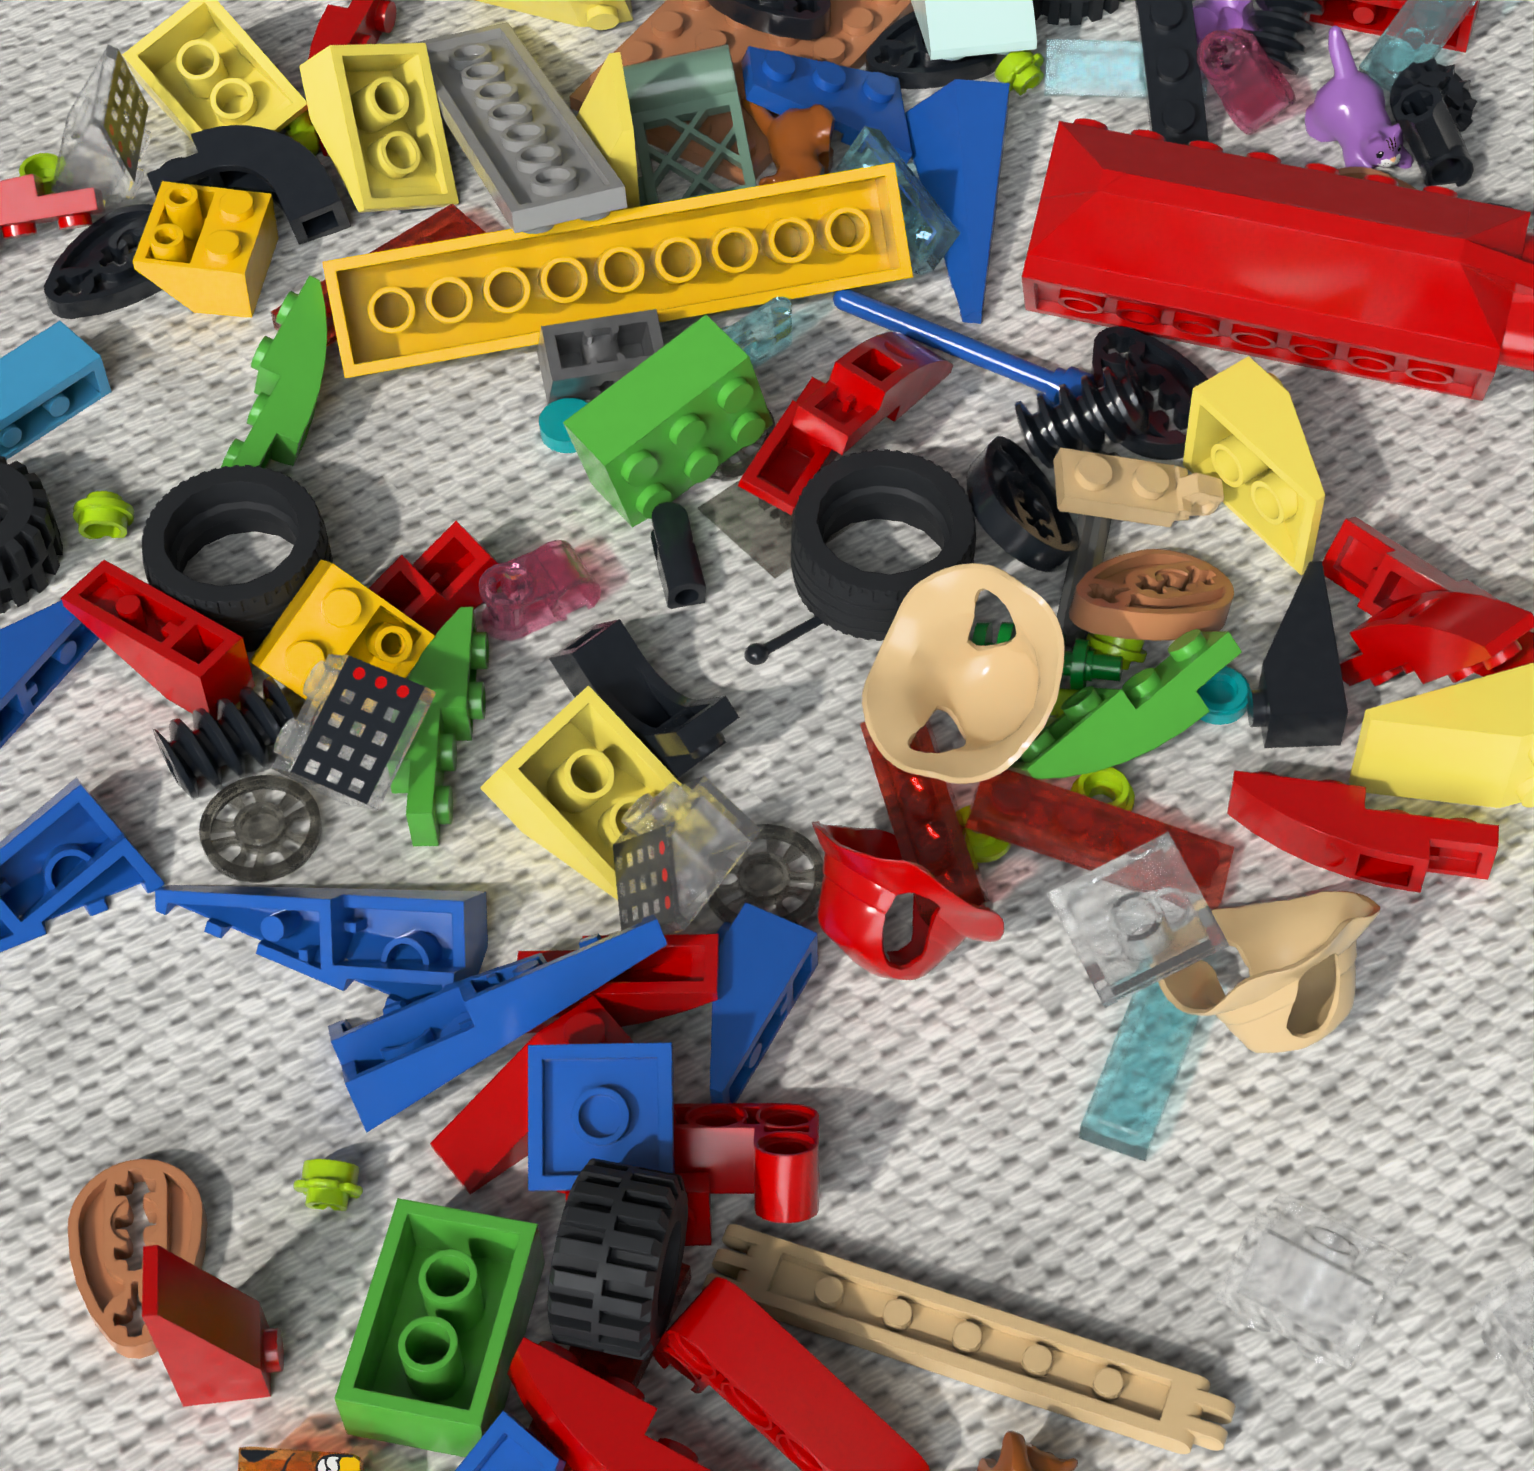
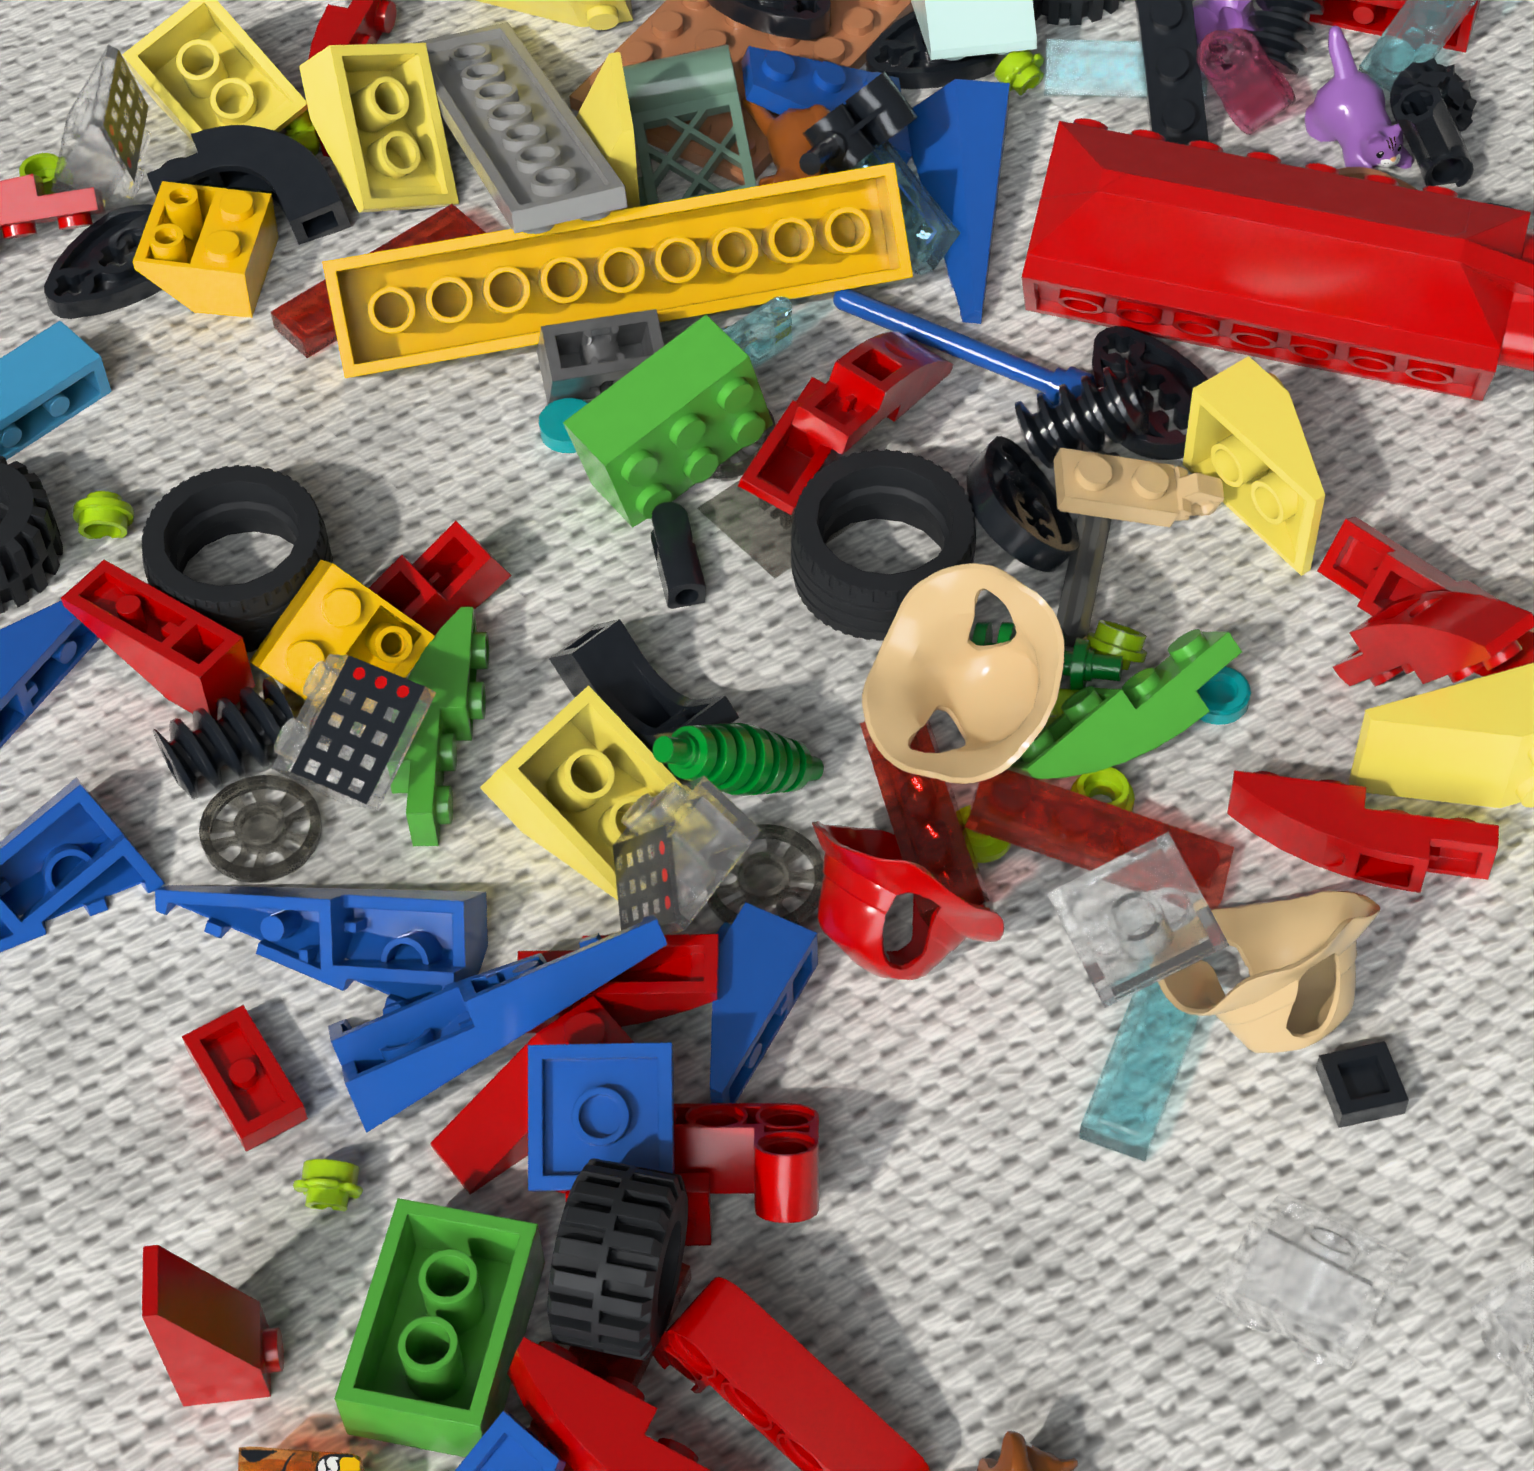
(100, 1244): nougat piece -> none
(244, 1078): none -> red plate
(286, 382): bright green slope -> none
(540, 586): clear pink piece -> none
(738, 758): none -> green piece
(758, 653): black hinge -> none
(855, 128): none -> black beam
(975, 1343): tan hinge -> none
(1151, 596): nougat piece -> none
(1301, 677): black slope -> none
(1362, 1084): none -> black plate

